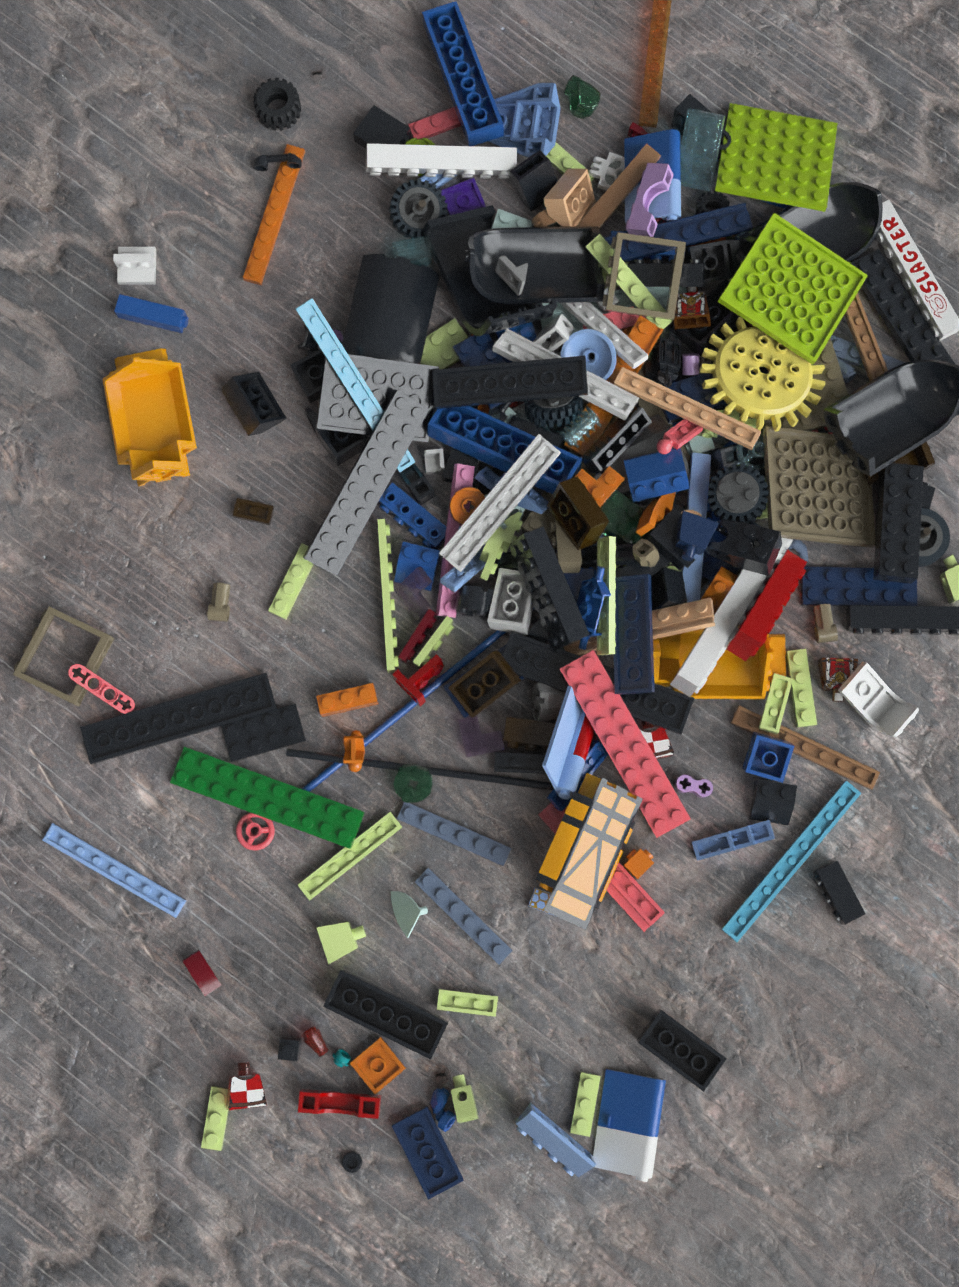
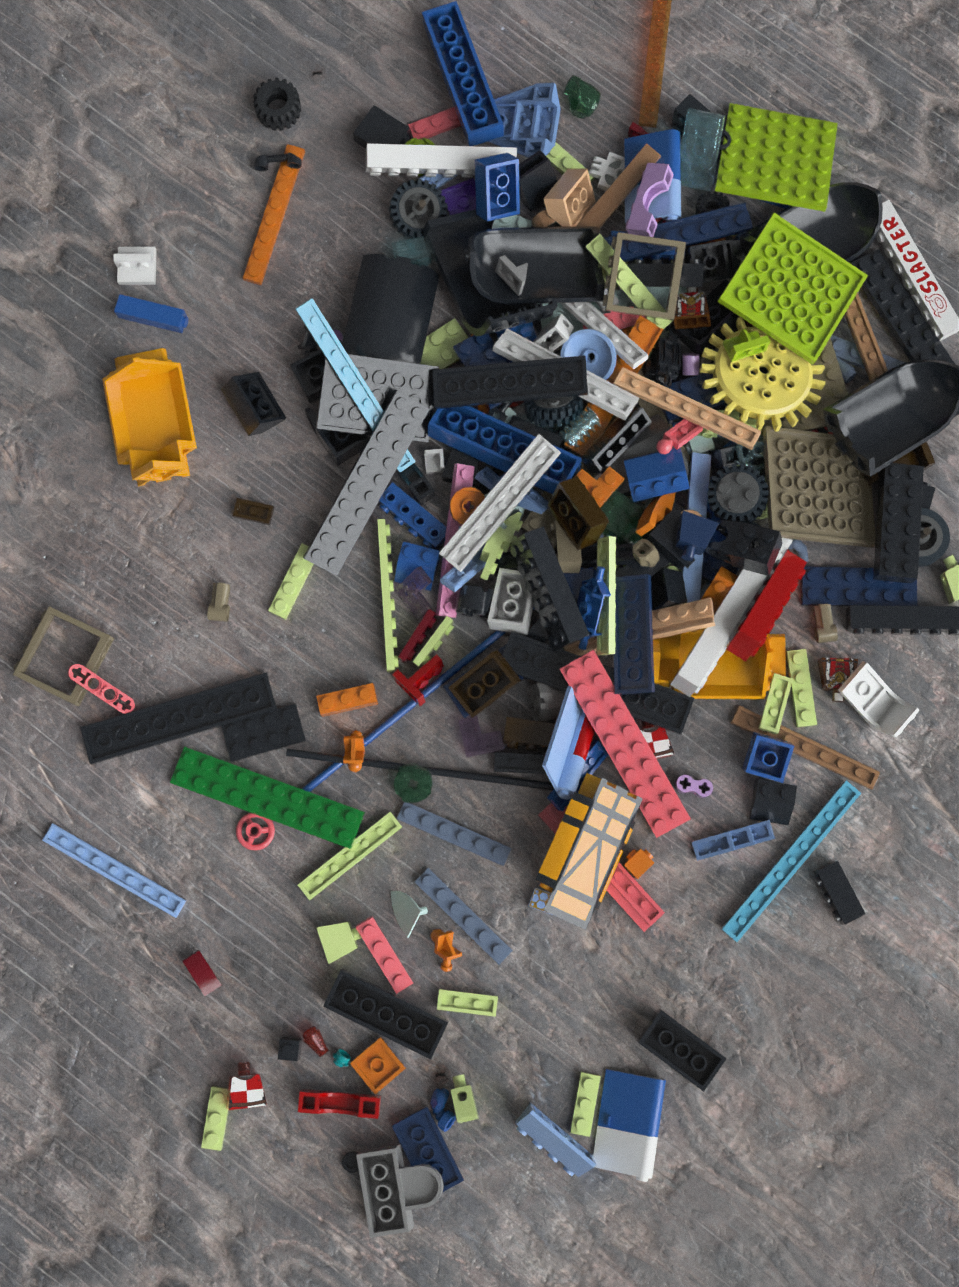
(384, 954): none -> coral plate
(395, 1190): none -> light grey brick
(444, 948): none -> orange piece
(497, 186): none -> blue brick
(746, 345): none -> lime panel

